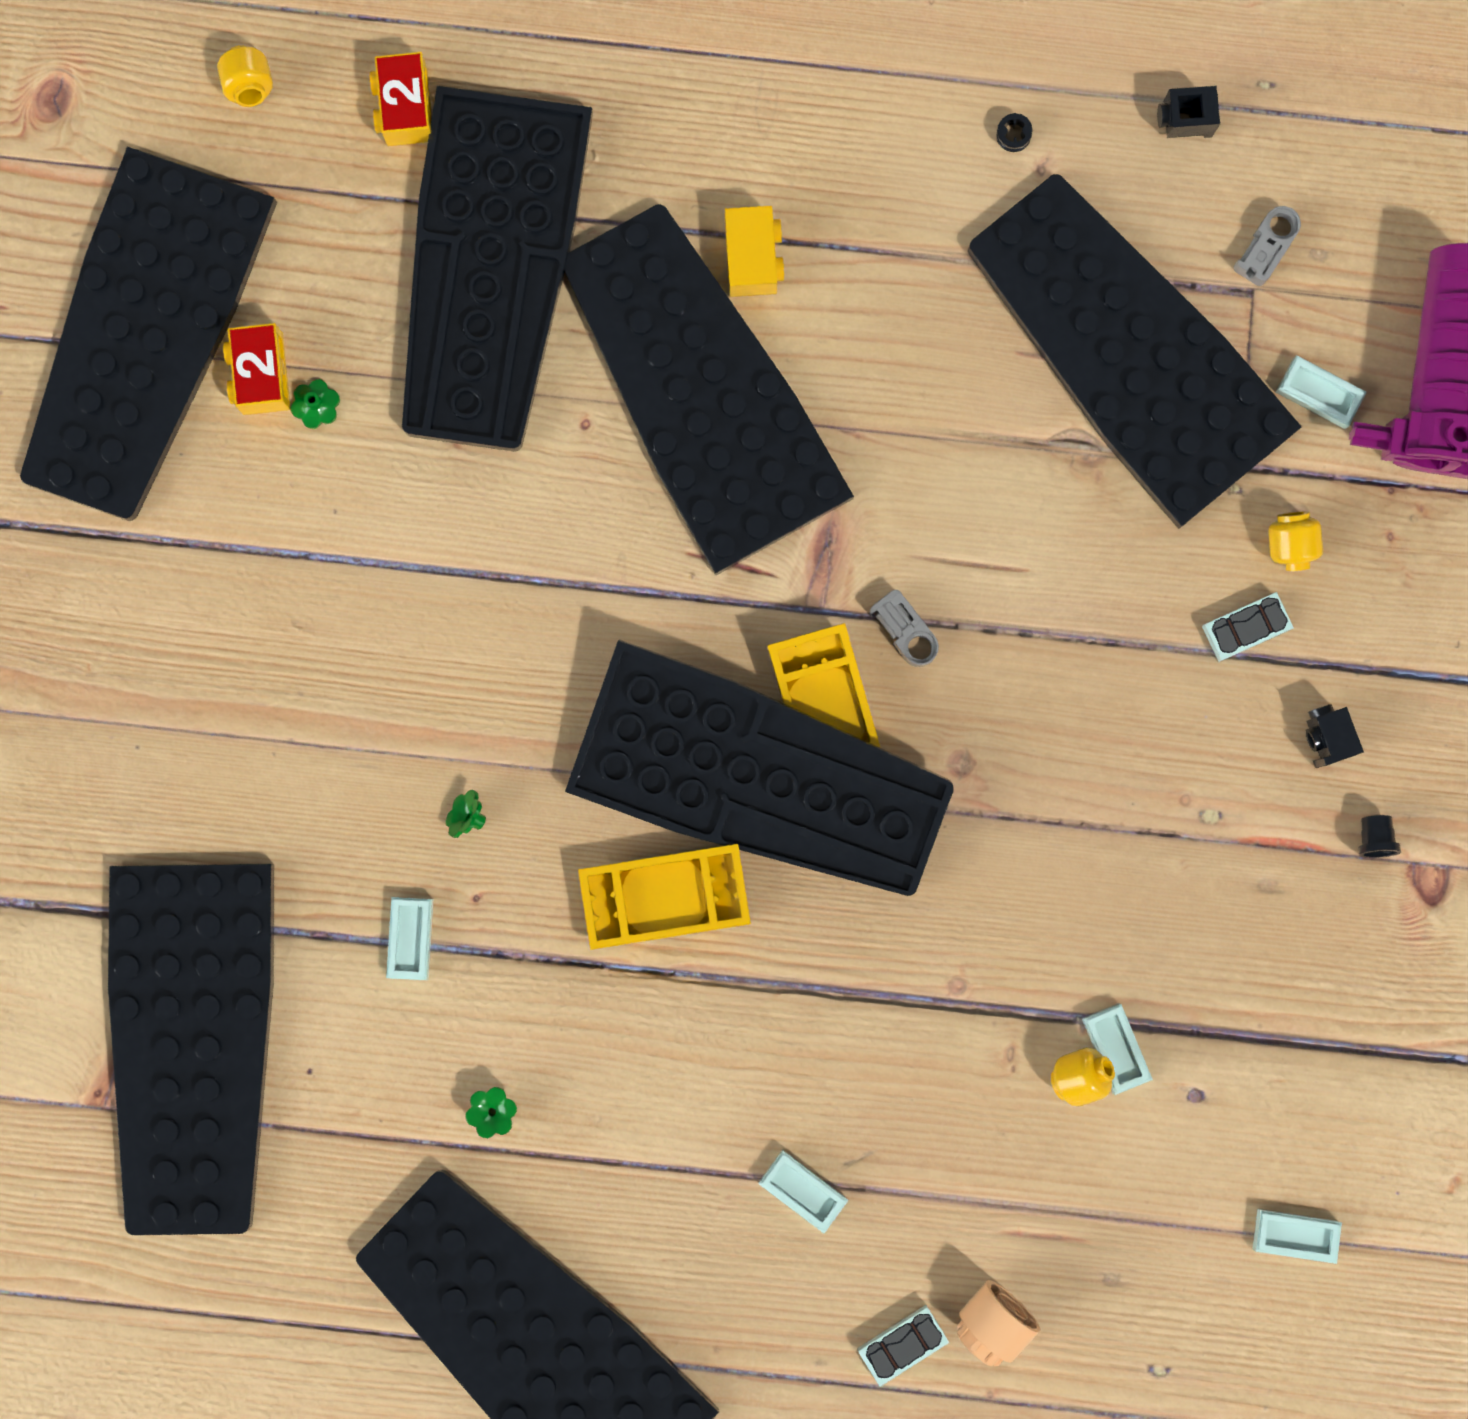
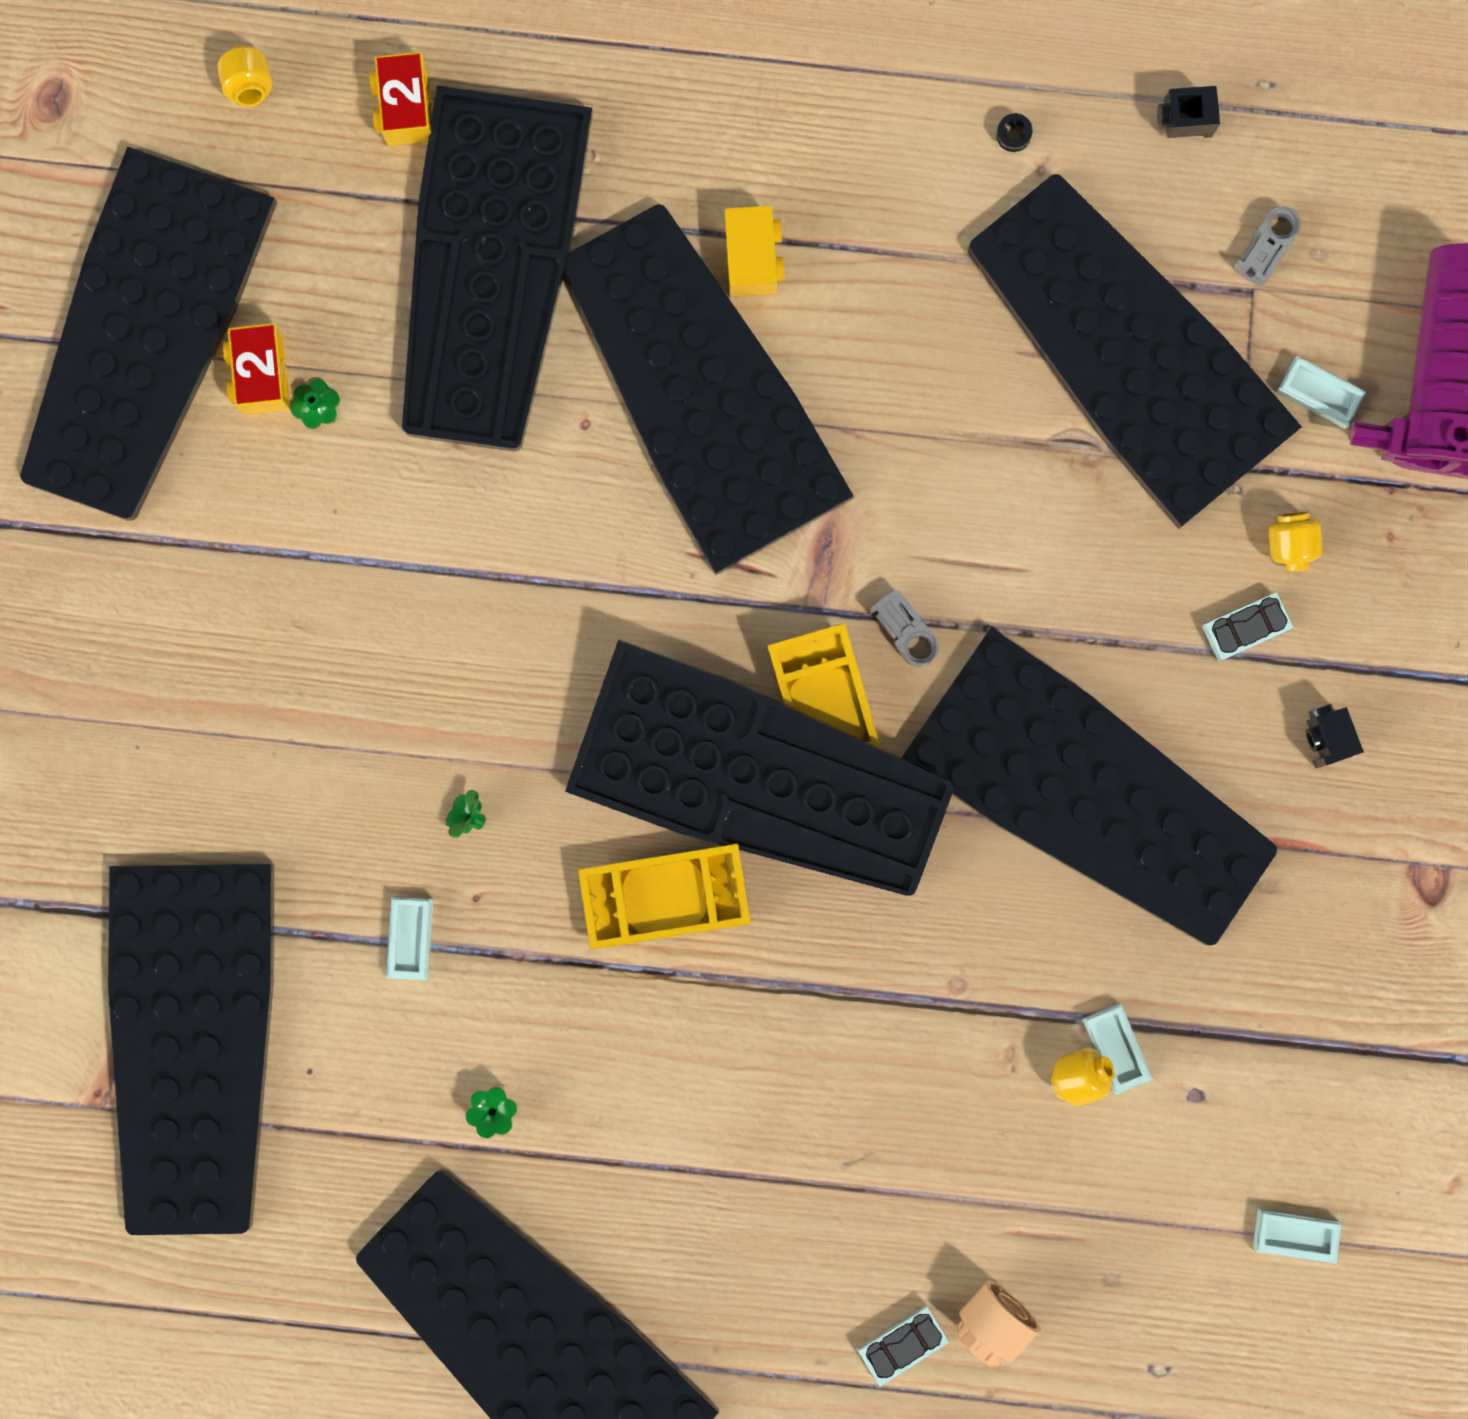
(803, 1191): light aqua tile -> none
(1089, 791): none -> black wing
(1378, 837): black piece -> none

